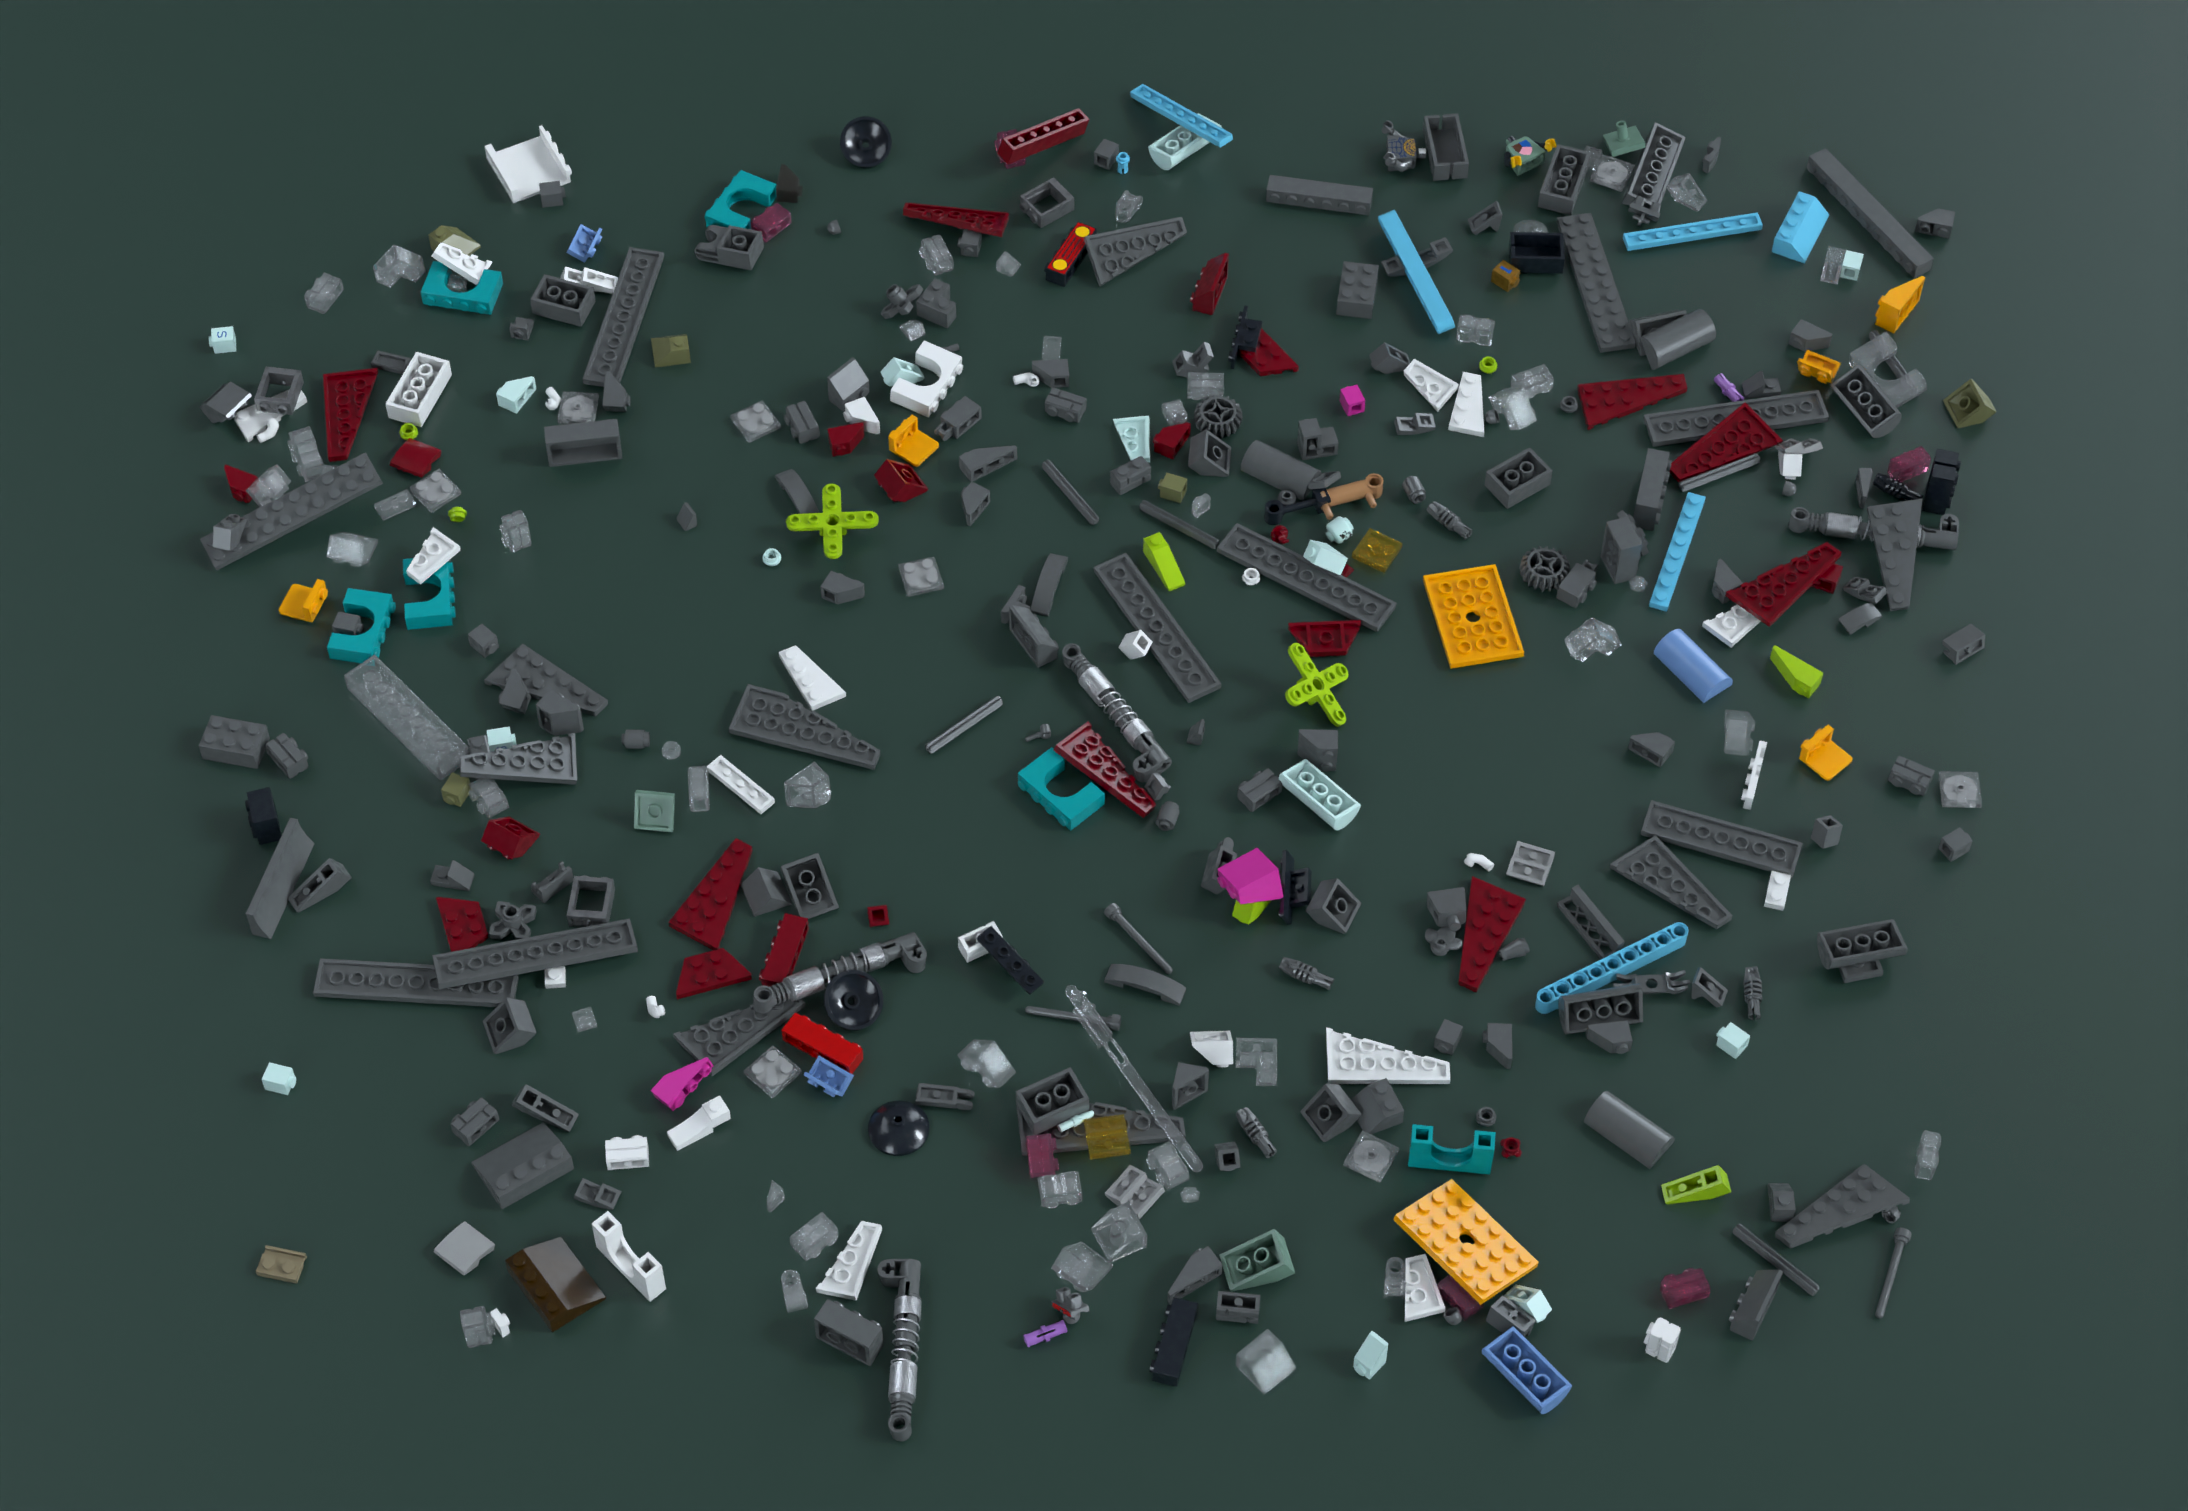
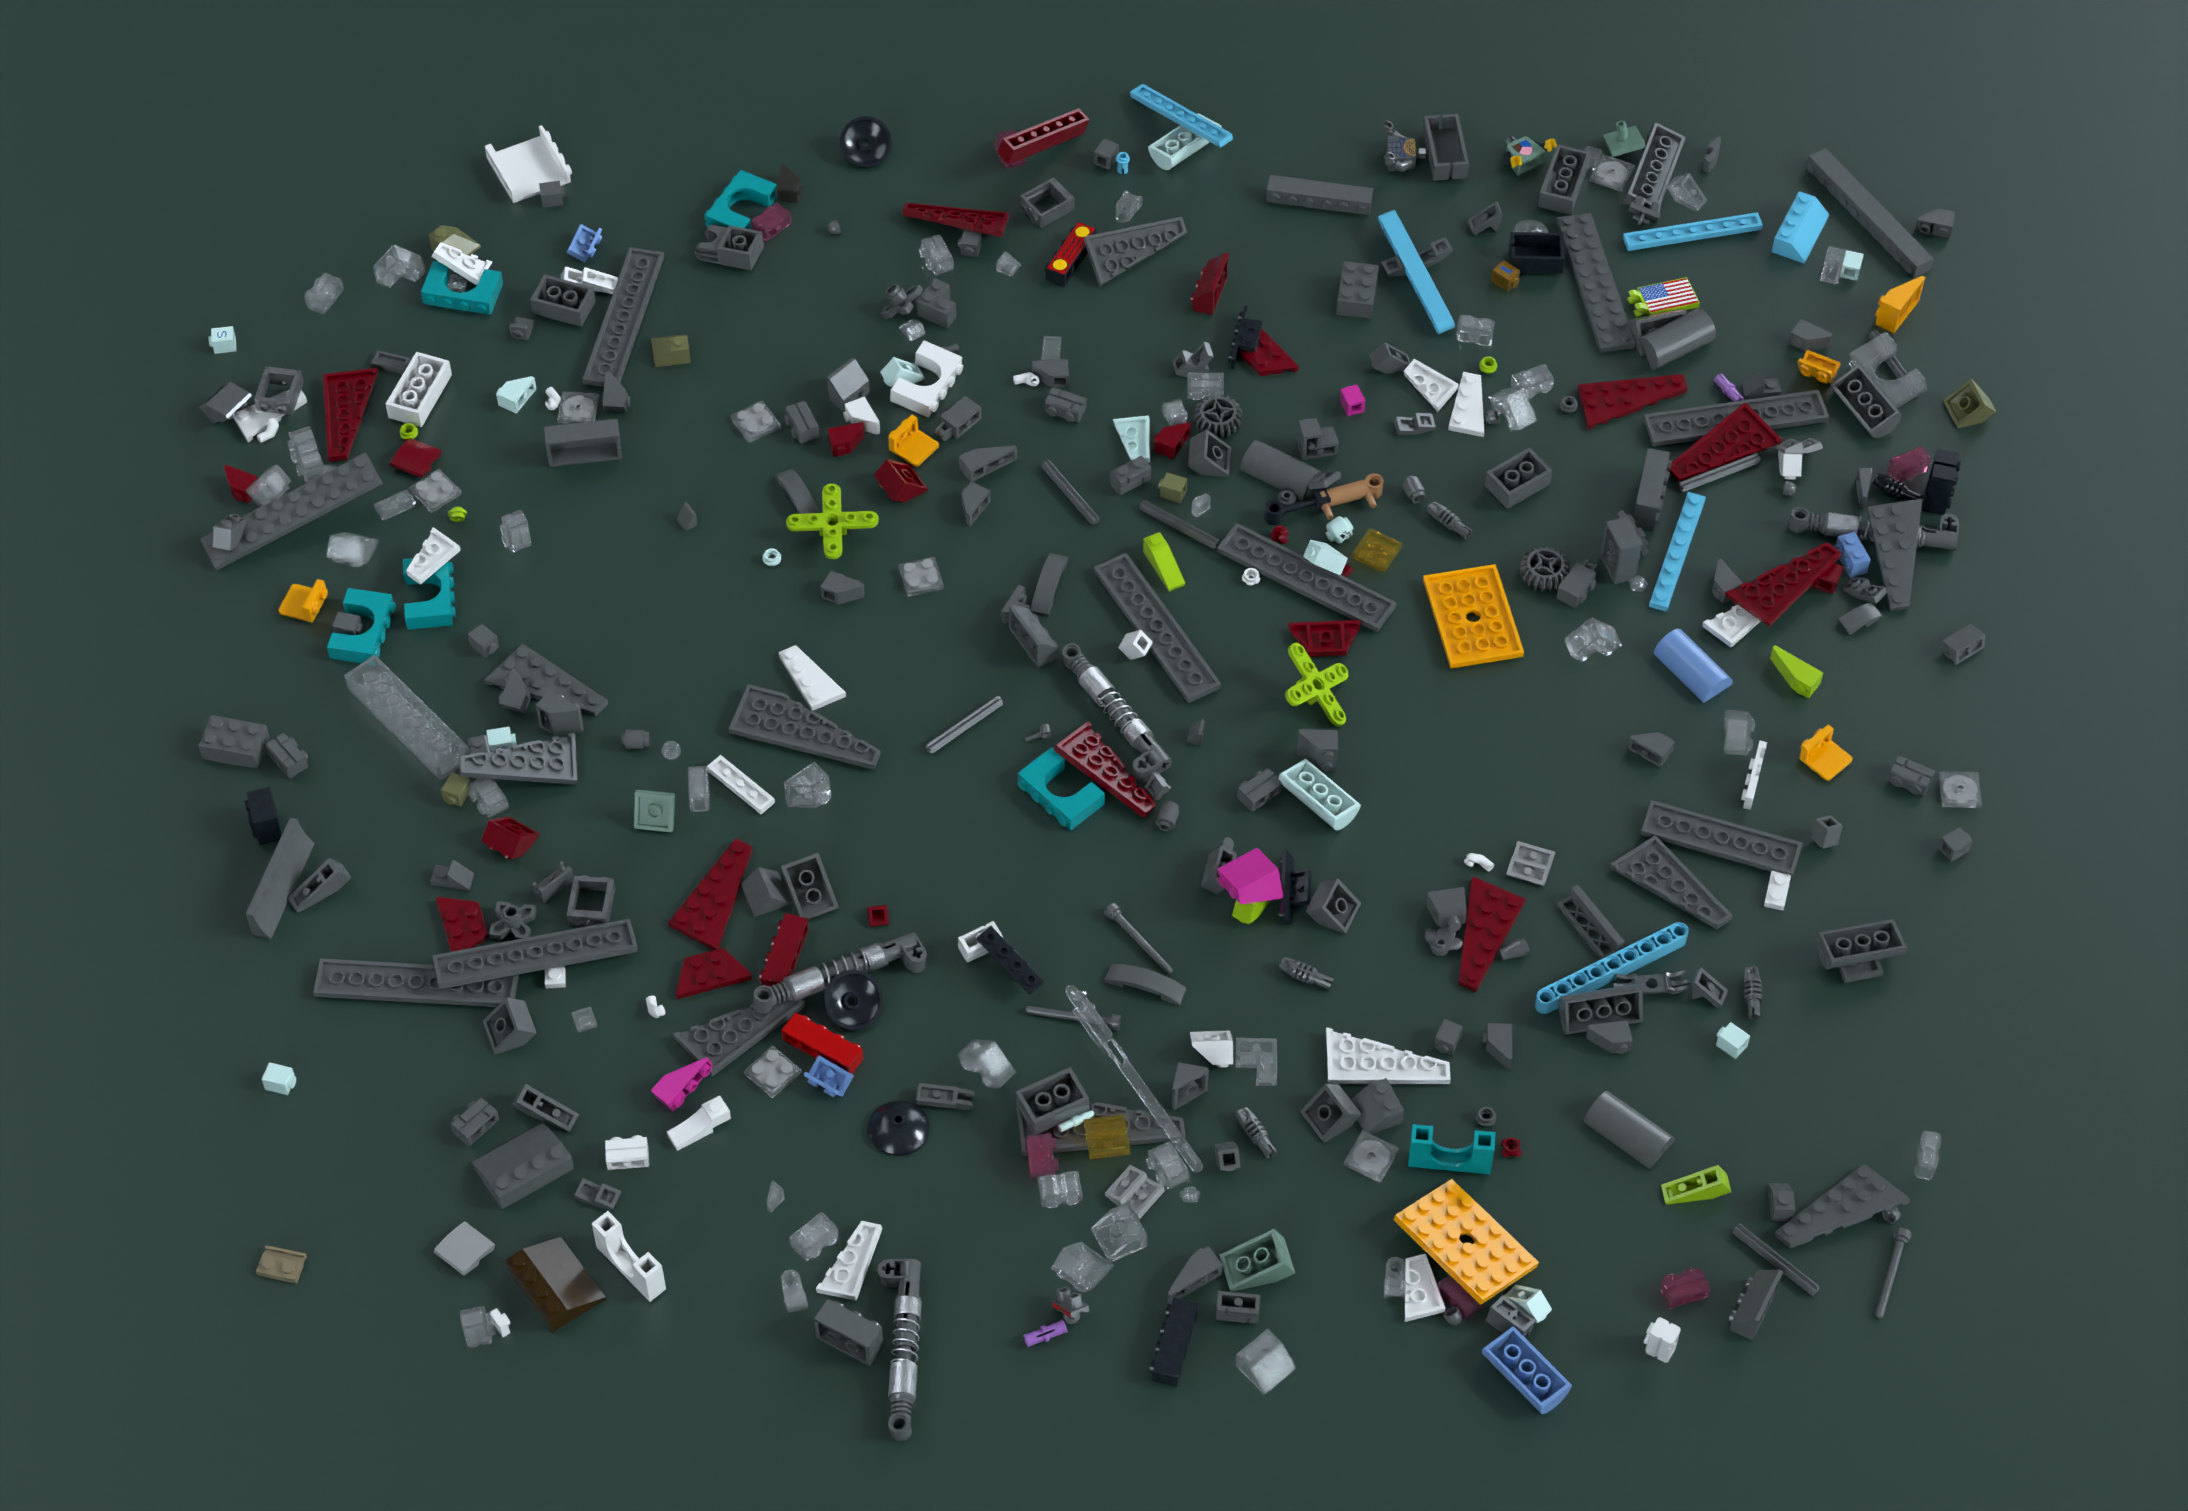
(1371, 1355): light aqua slope -> none
(1663, 297): none -> tile
(1853, 554): none -> medium blue brick

